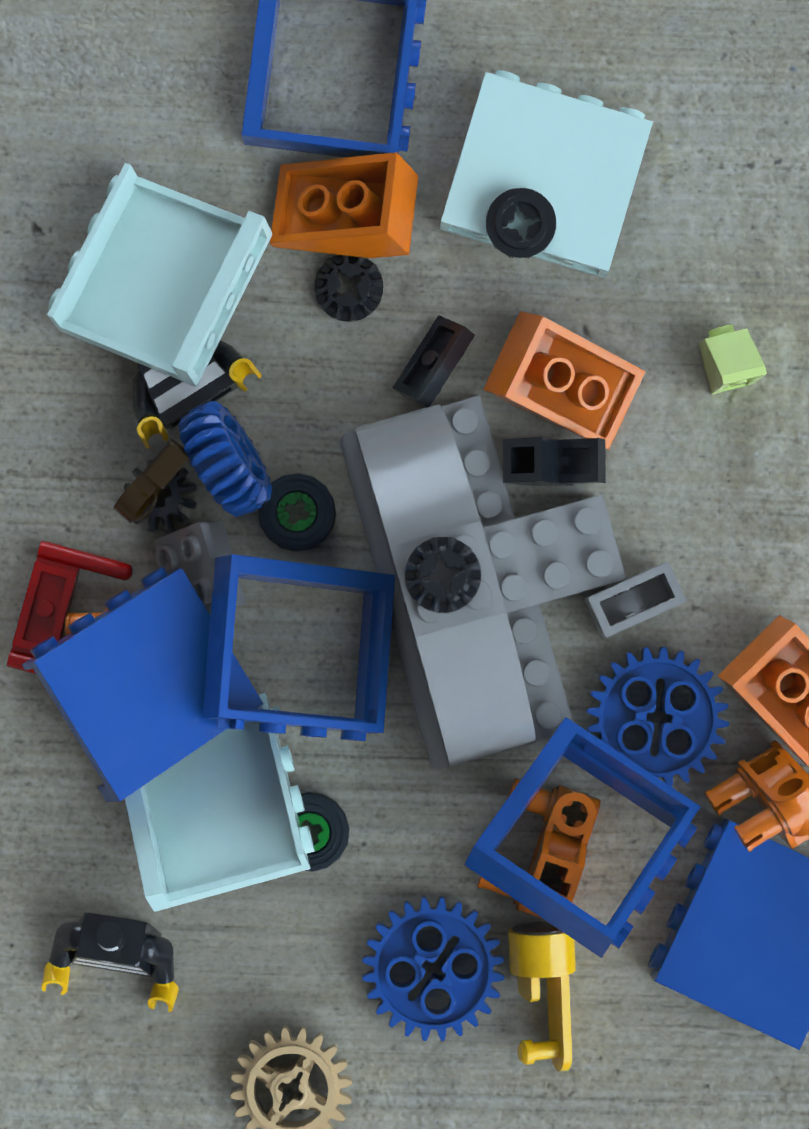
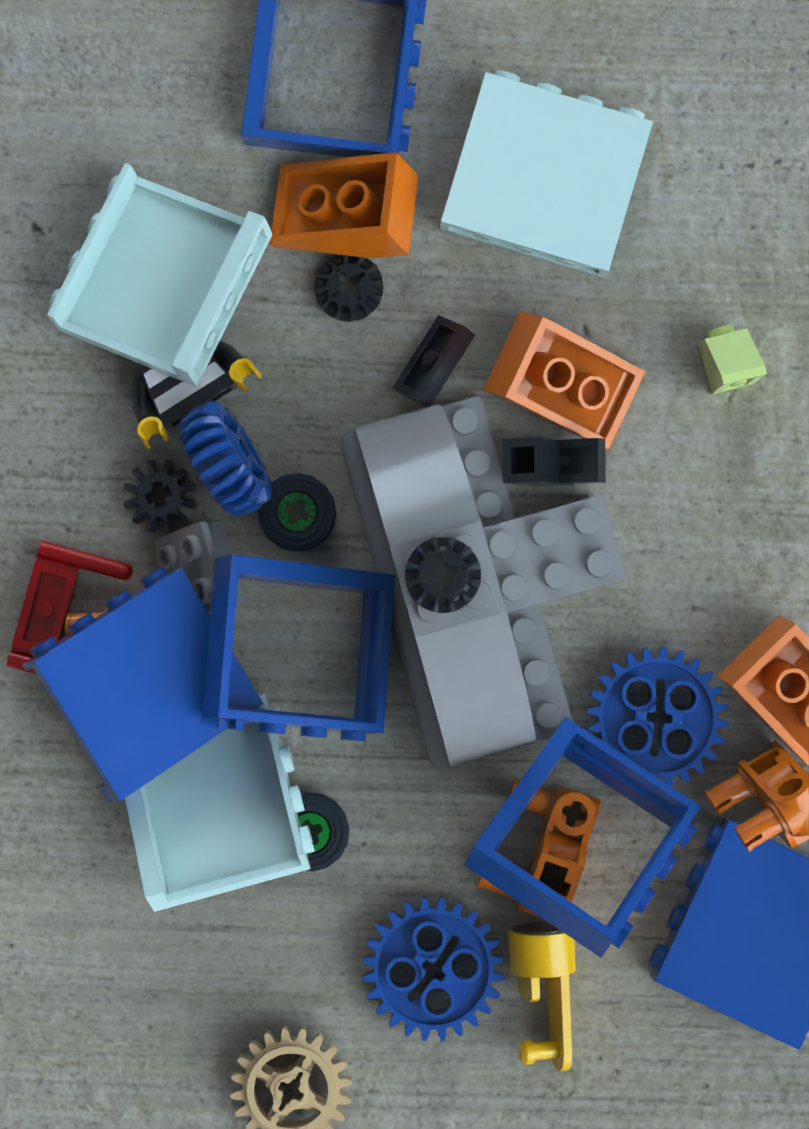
(113, 946): black torso -> none
(150, 481): dark brown piece -> none
(532, 206): black gear -> none
(650, 589): light grey brick -> none

